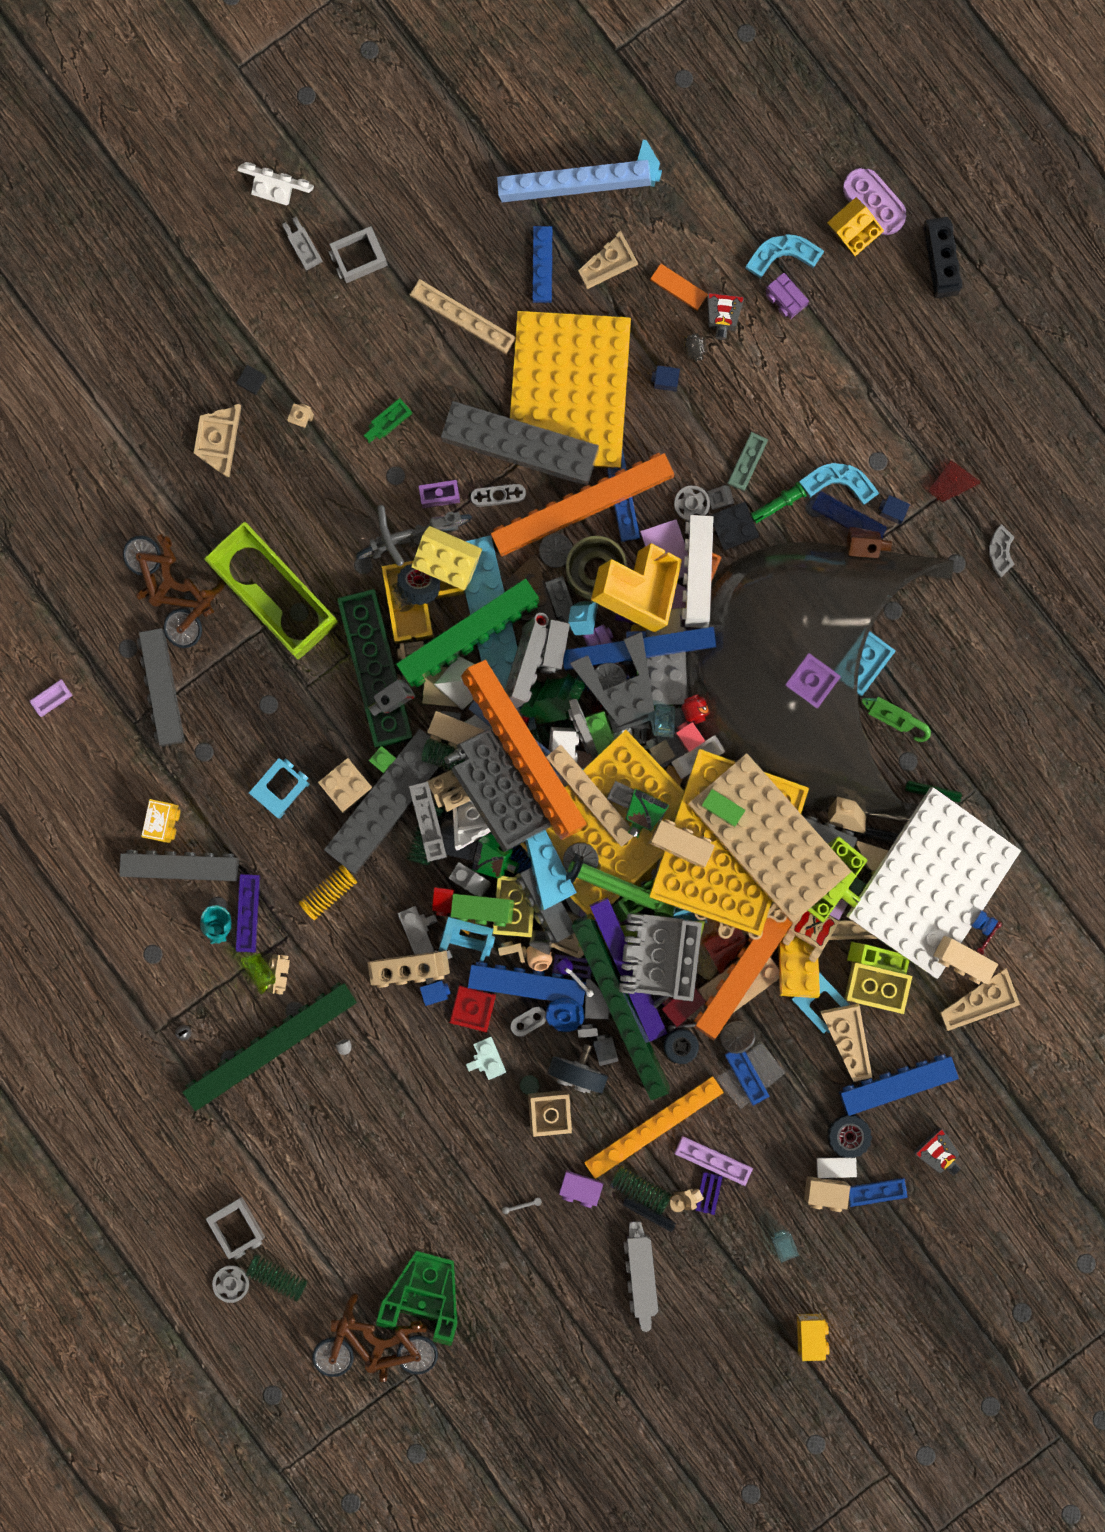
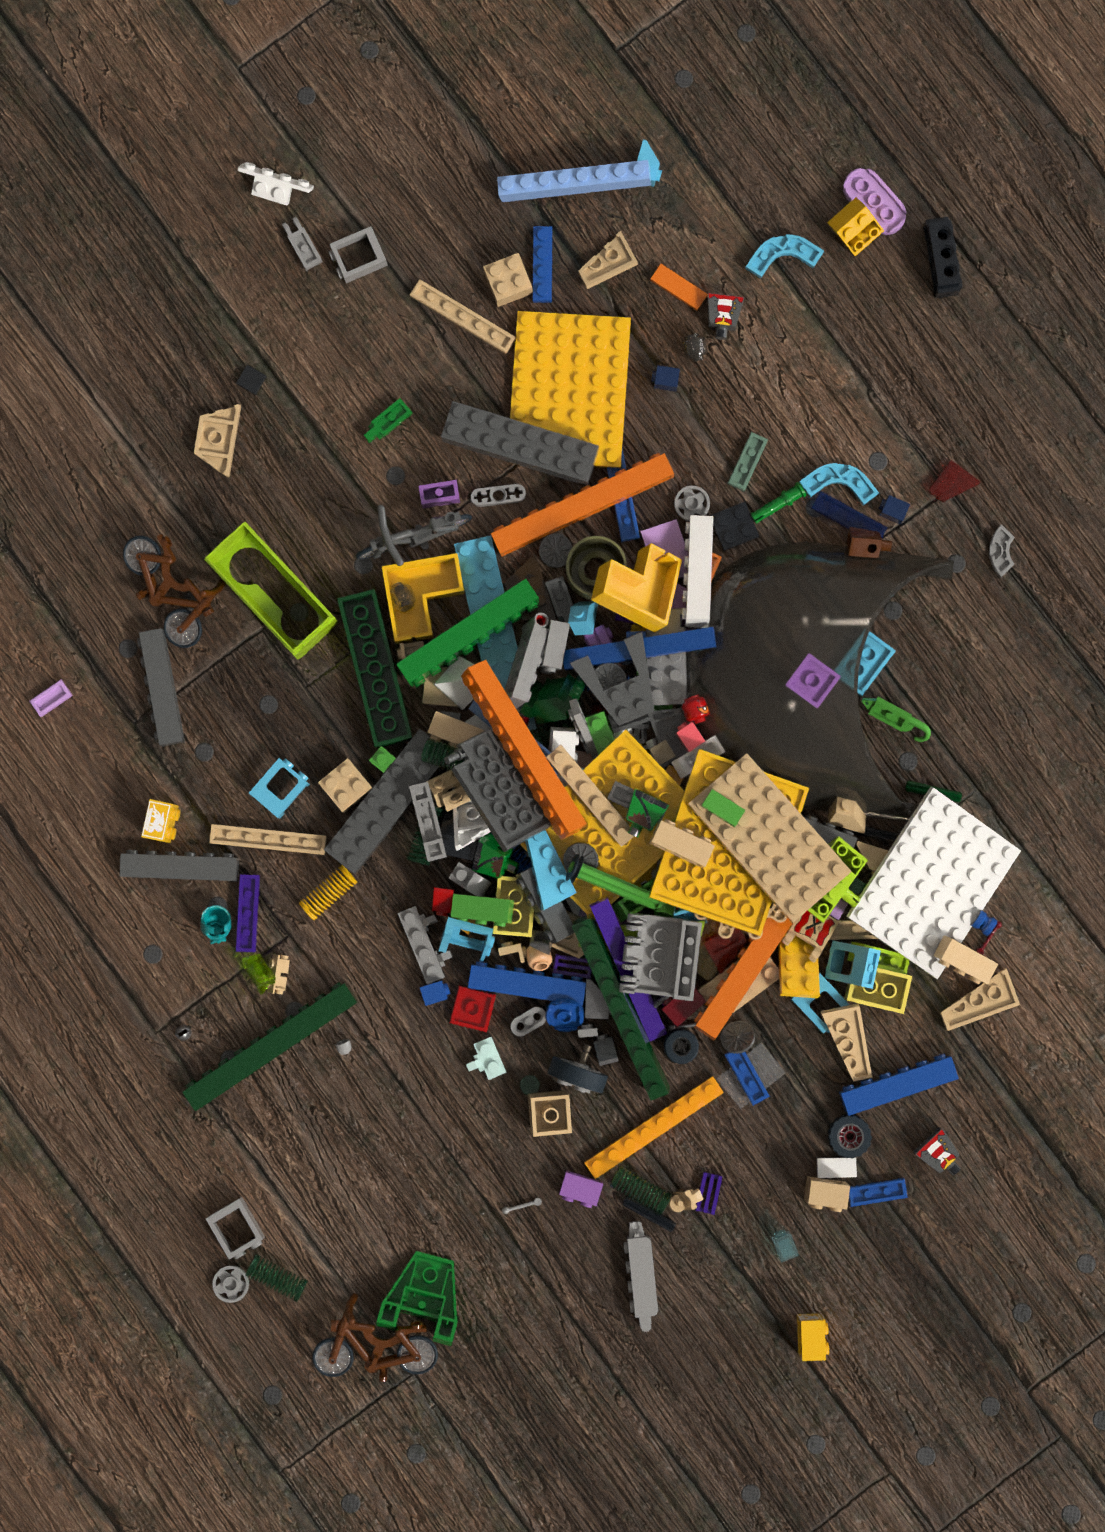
(268, 839): none -> tan plate
(300, 415): tan bracket -> none
(398, 693): dark grey torso -> none
(417, 586): black wheel -> none
(436, 962): tan brick -> none
(446, 558): light yellow brick -> none
(508, 280): none -> tan brick
(565, 967): hinge -> none
(664, 720): clear light blue slope -> none
(713, 1160): lavender tile -> none
(720, 497): flat silver slope -> none
(786, 296): medium lavender brick -> none
(863, 967): none -> medium azure window

